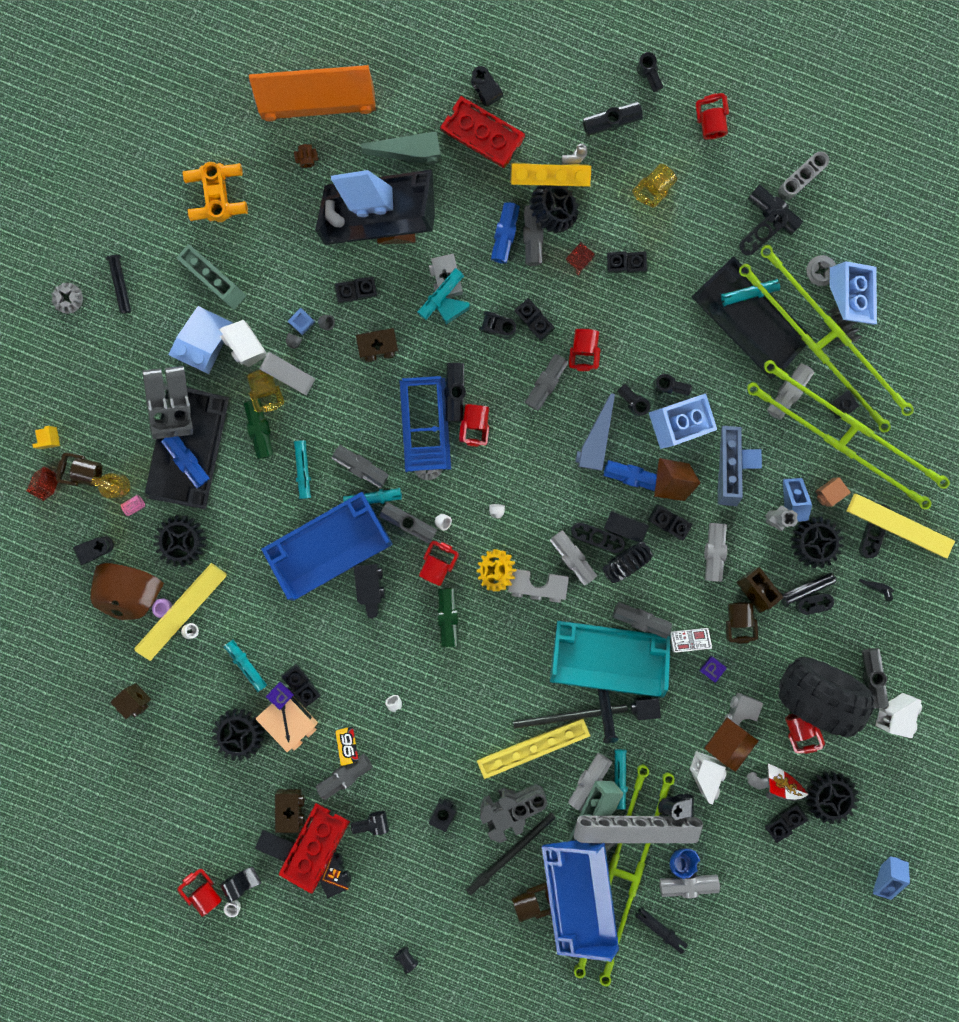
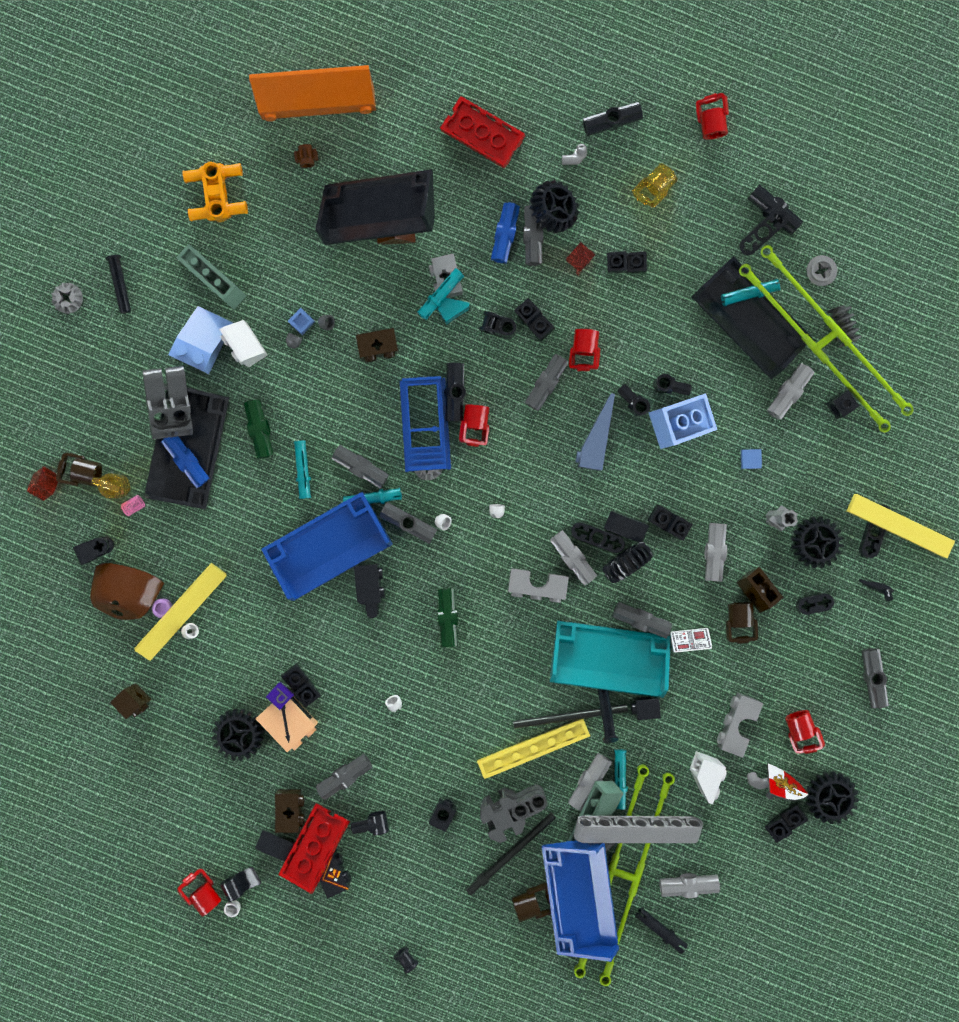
(46, 438): yellow panel -> none
(174, 535): black gear -> none
(243, 663): teal pin -> none
(262, 386): clear yellow piece -> none
(287, 373): light grey beam -> none
(331, 216): light grey arm -> none
(347, 746): sticker -> none
(355, 290): black slope -> none
(364, 193): light blue slope -> none
(413, 148): sand green slope -> none
(434, 569): red piece -> none
(487, 89): black piece -> none
(496, 570): yellow gear -> none
(550, 174): yellow arch -> none
(630, 475): blue piece -> none
(650, 72): black axle -> none
(675, 480): reddish brown slope -> none
(677, 806): black piece -> none
(684, 862): blue hair -> none
(712, 669): dark purple tile -> none
(730, 467): sand blue slope -> none
(731, 744): reddish brown slope -> none
(797, 498): medium blue slope -> none
(808, 168): light grey beam -> none
(808, 589): black axle -> none
(826, 697): black tyre -> none
(832, 492): nougat brick -> none
(855, 291): light blue slope -> none
(855, 426): lime bar -> none
(892, 878): medium blue slope -> none
(900, 715): white slope -> none

